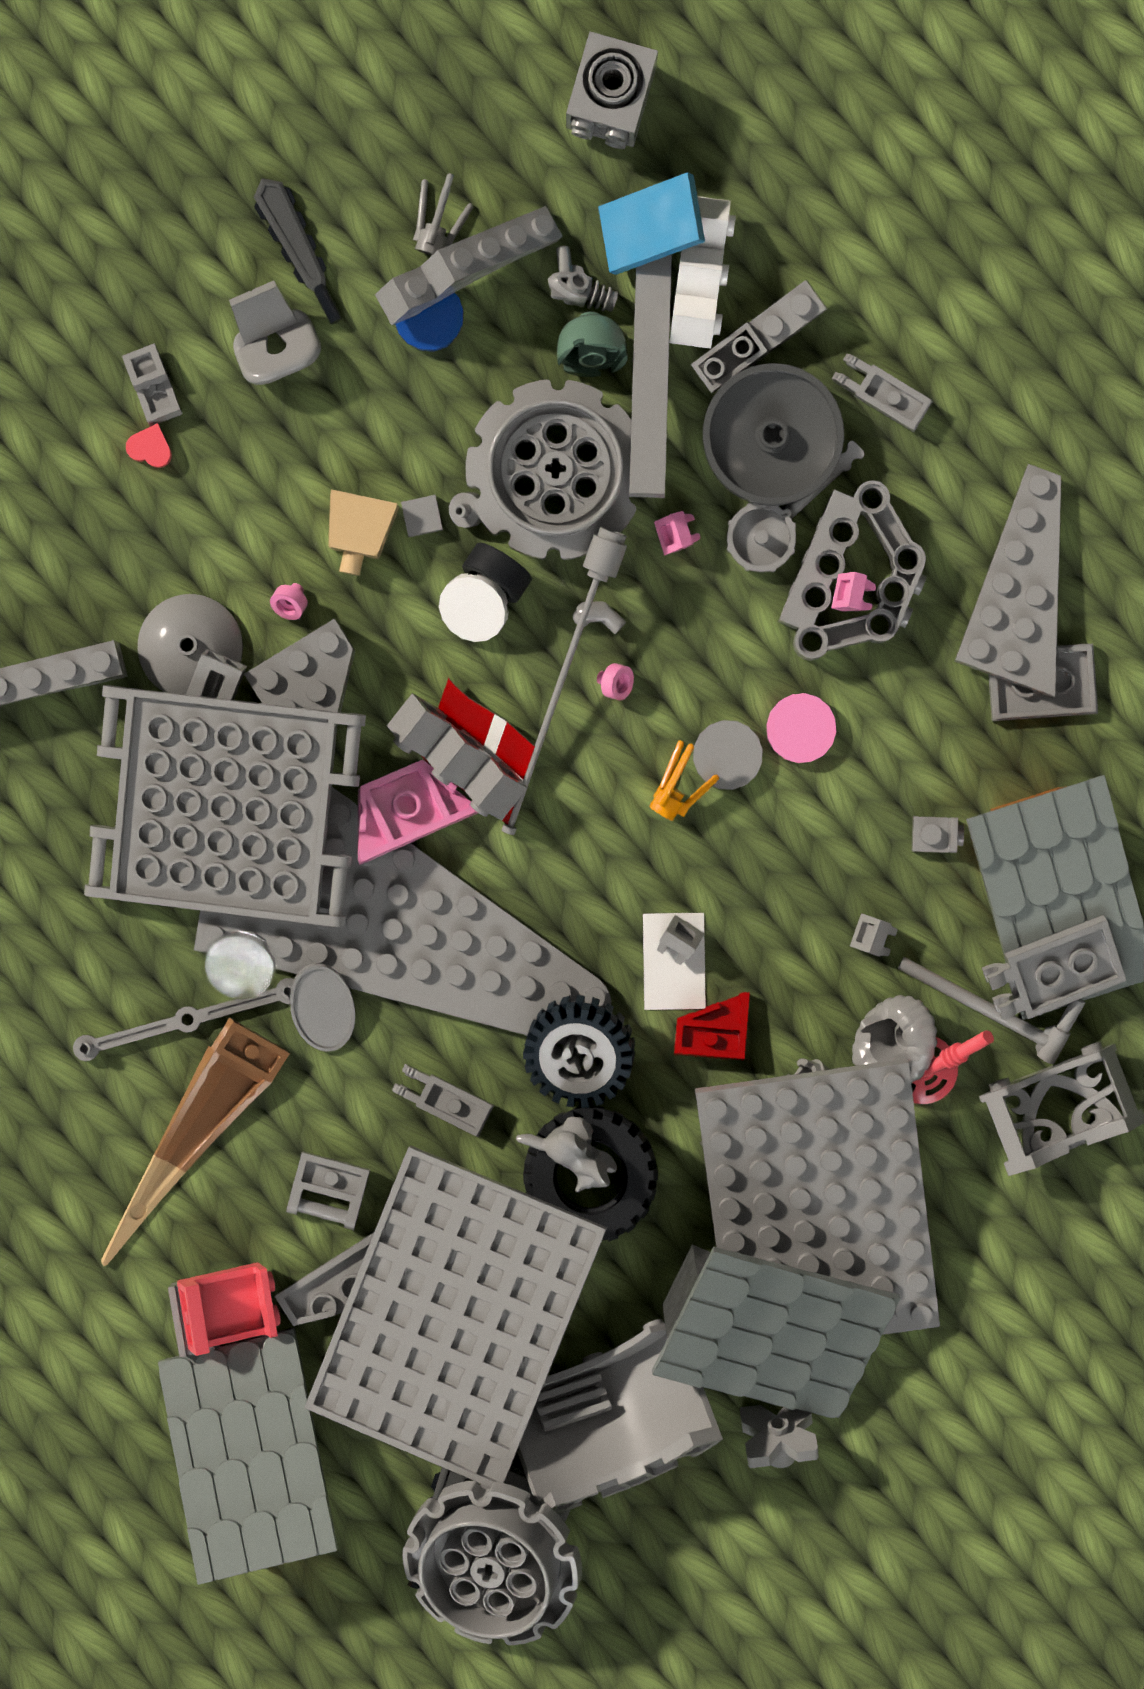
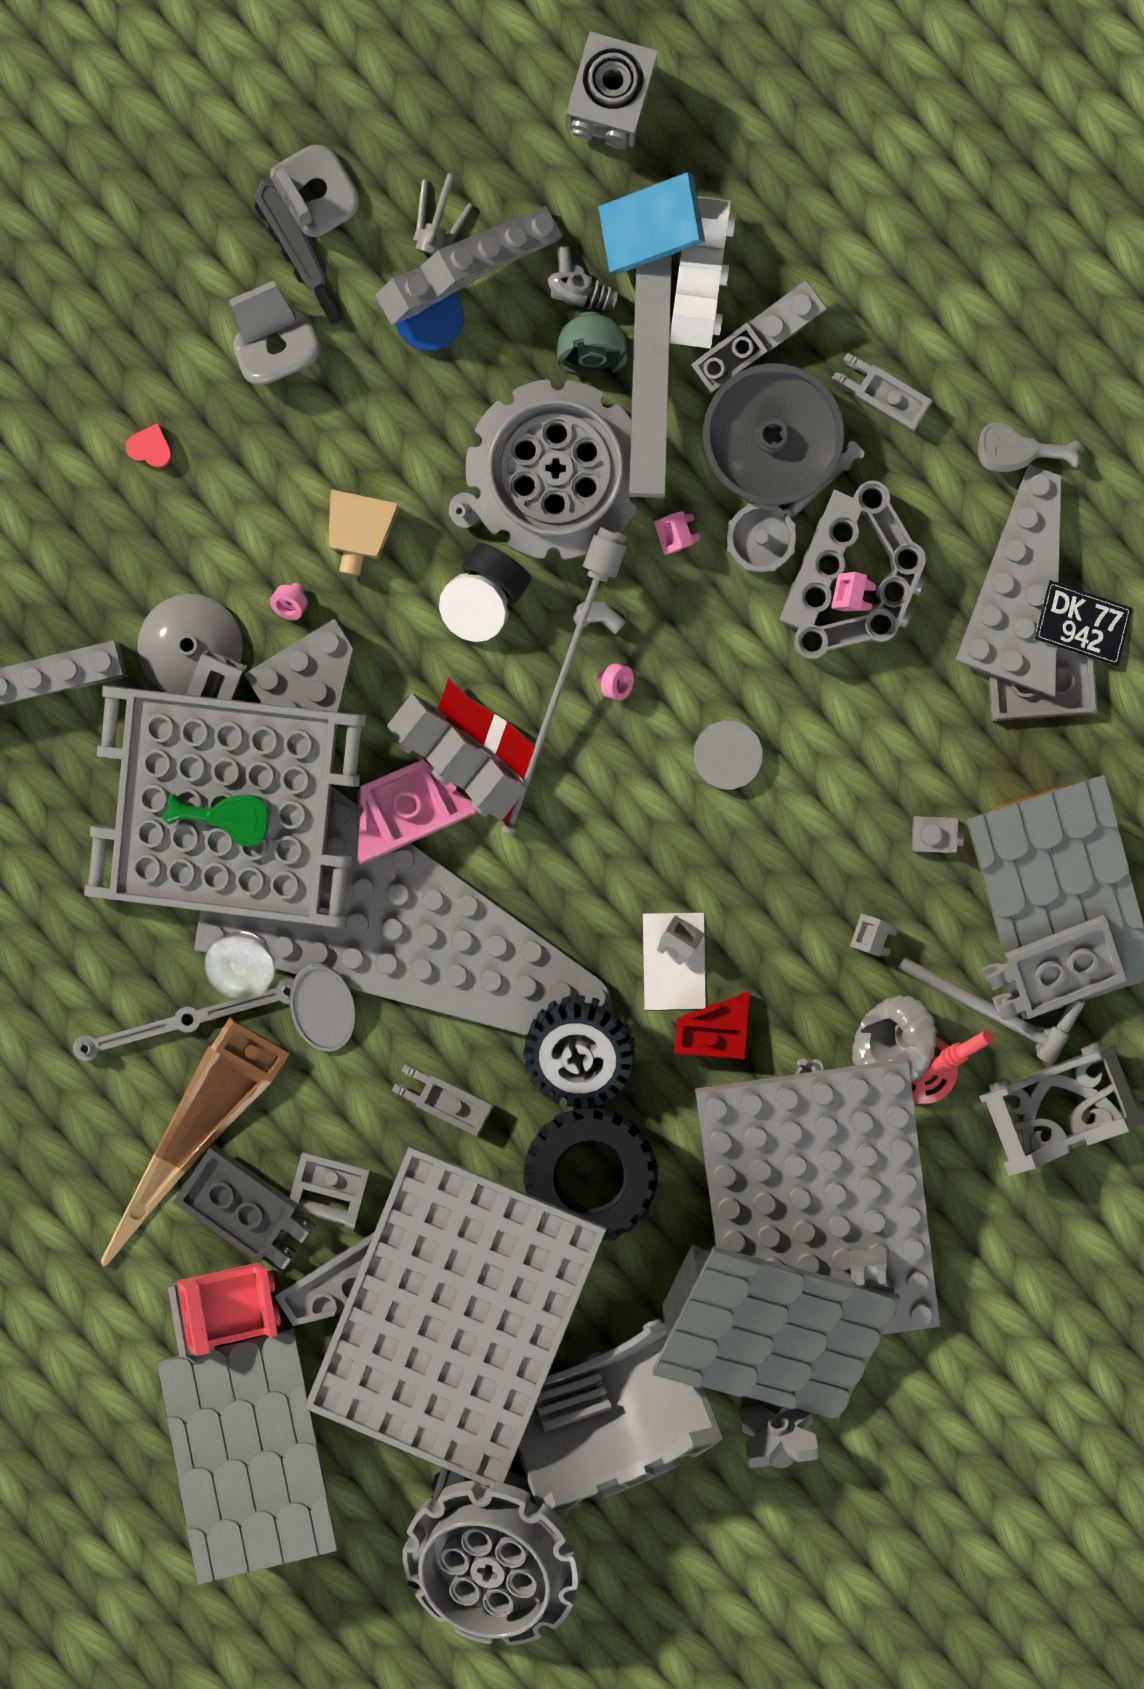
(152, 384): light grey slope -> none
(241, 816): none -> green piece
(243, 1208): none -> dark grey tile
(327, 212): none -> light grey piece
(422, 516): light grey tile -> none
(572, 1148): light grey animal -> none
(667, 798): light orange plant -> none
(801, 728): bright pink tile -> none
(869, 1267): none -> light grey tile
(1006, 451): none -> light grey piece
(1083, 623): none -> black sticker

